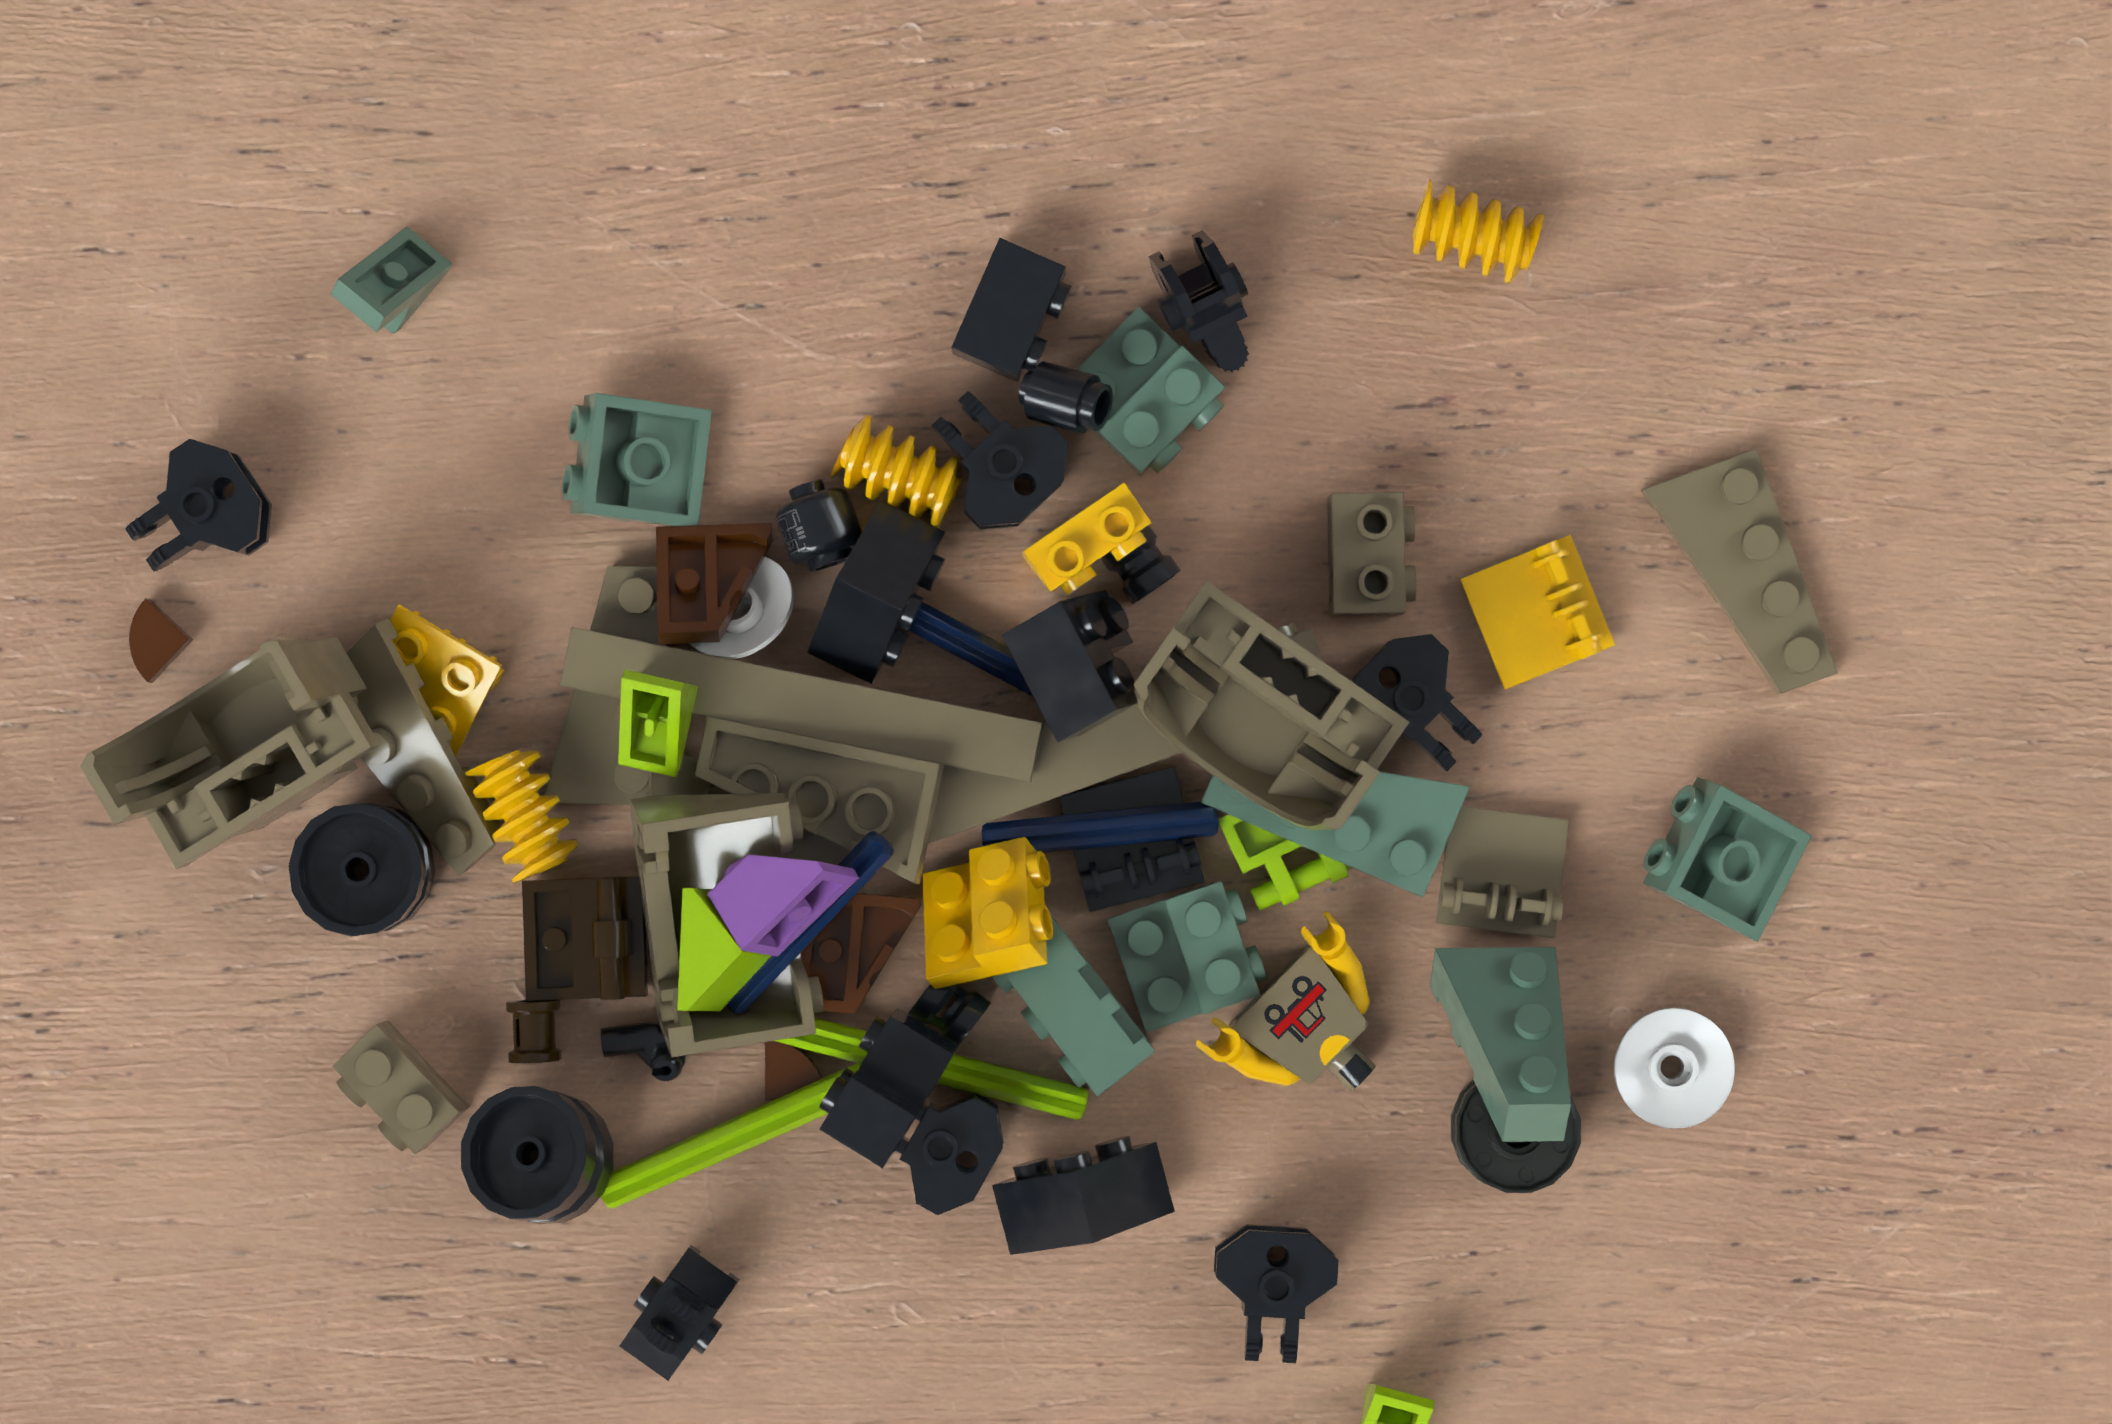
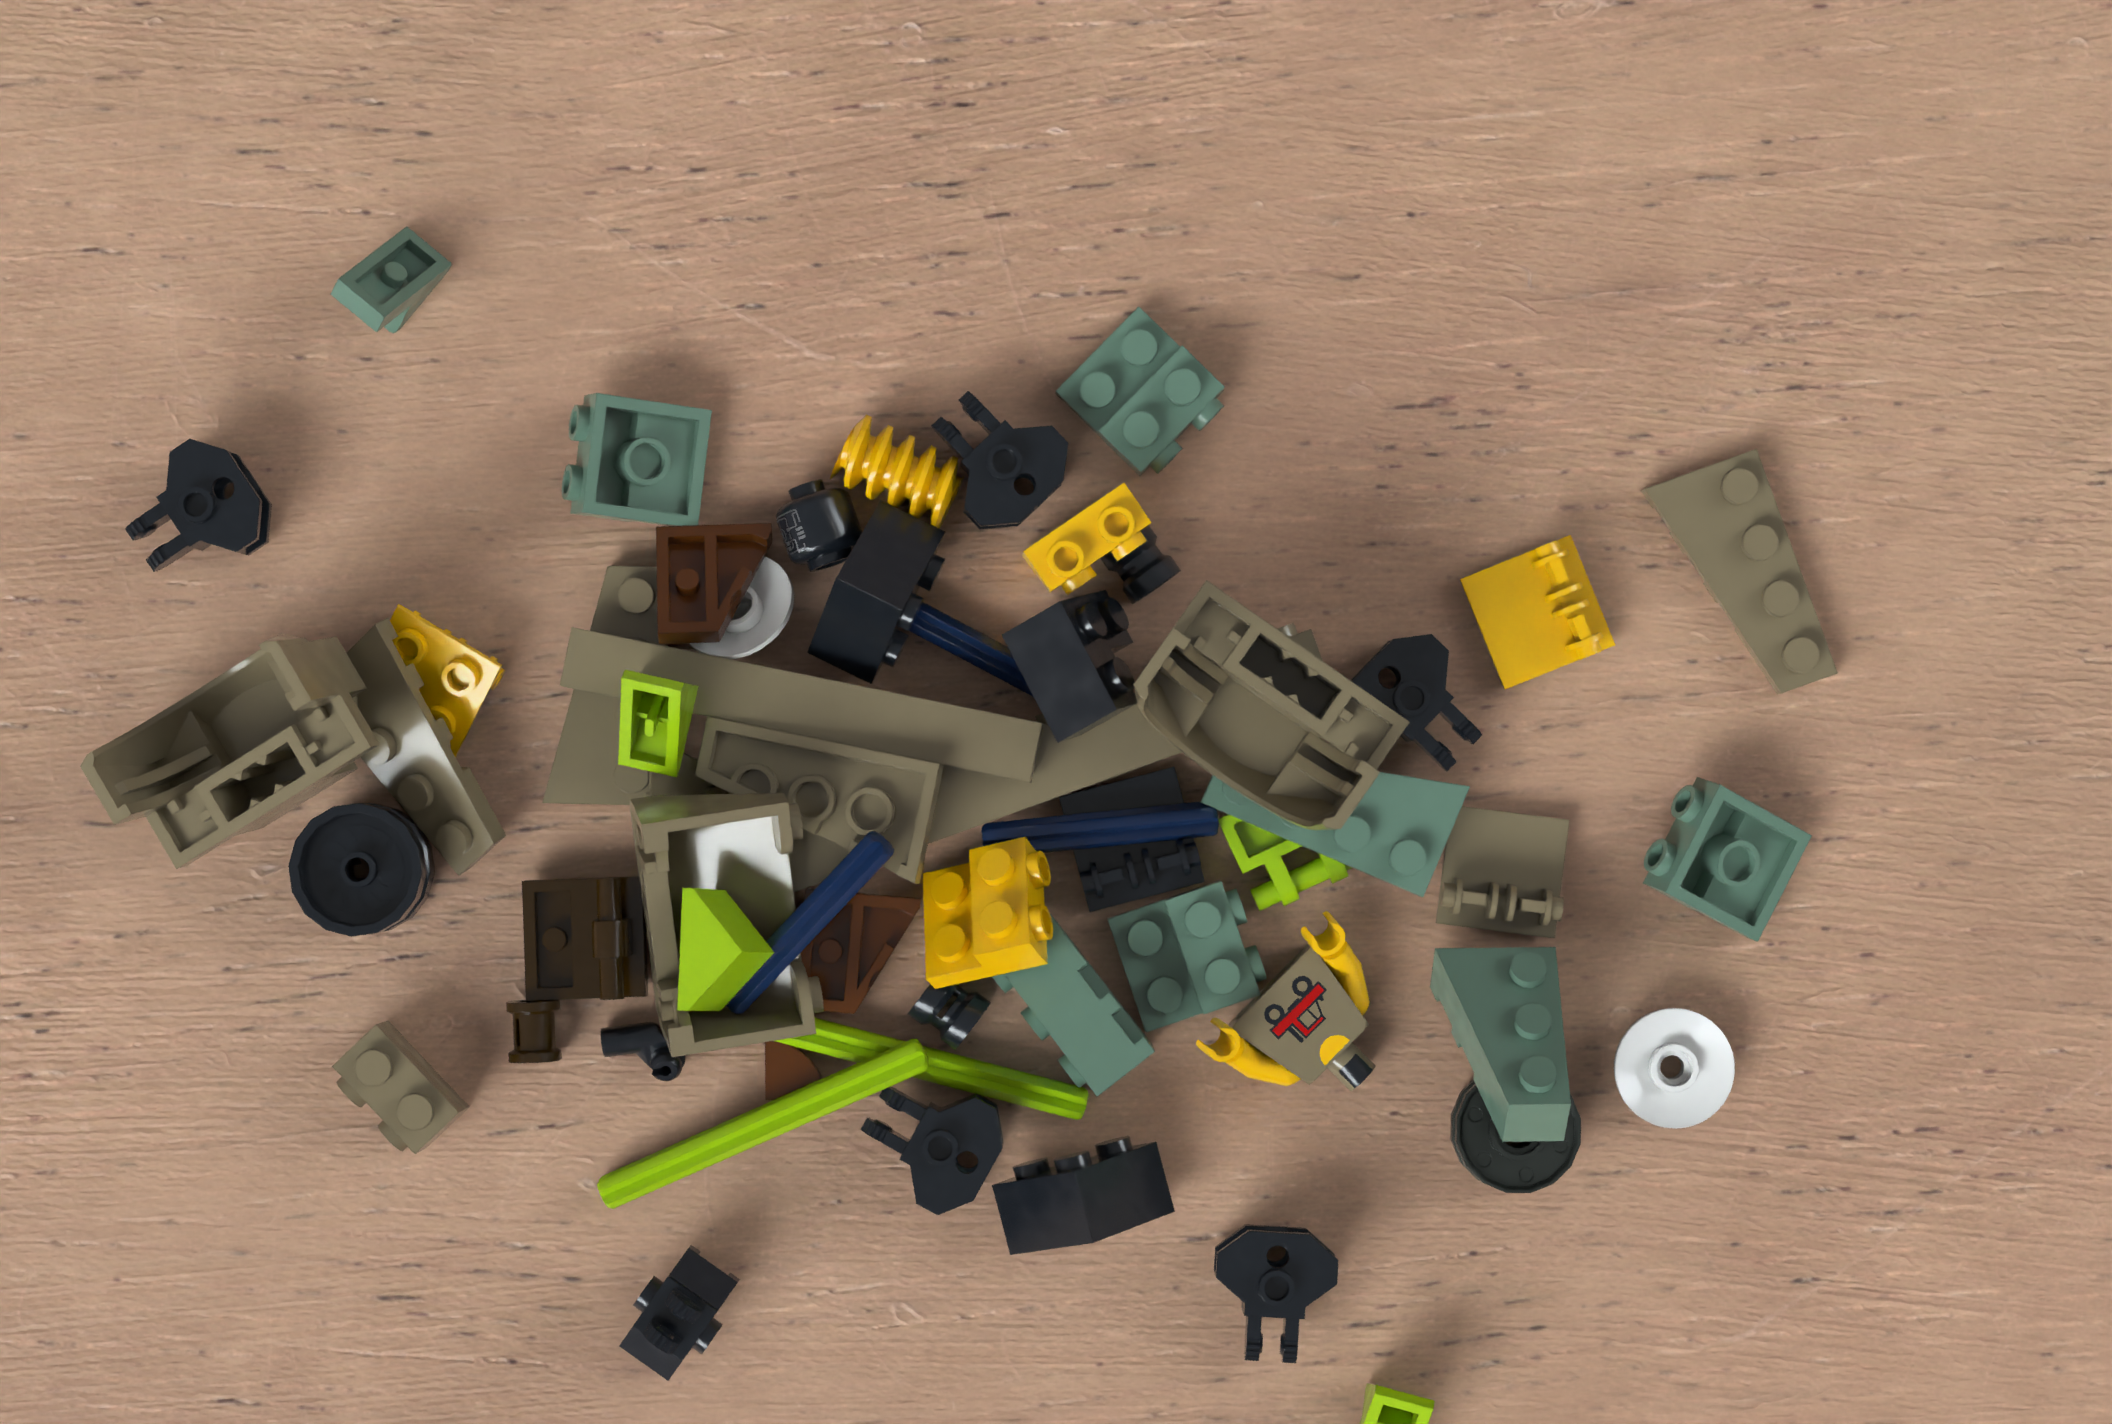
(155, 640): reddish brown tile -> none
(523, 813): yellow piece -> none
(536, 1155): black wheel -> none
(776, 899): medium lavender slope -> none
(882, 1098): black brick -> none
(1011, 310): black brick -> none
(1065, 398): black brick -> none
(1205, 302): black hinge -> none
(1369, 554): dark tan brick -> none
(1475, 232): yellow piece -> none

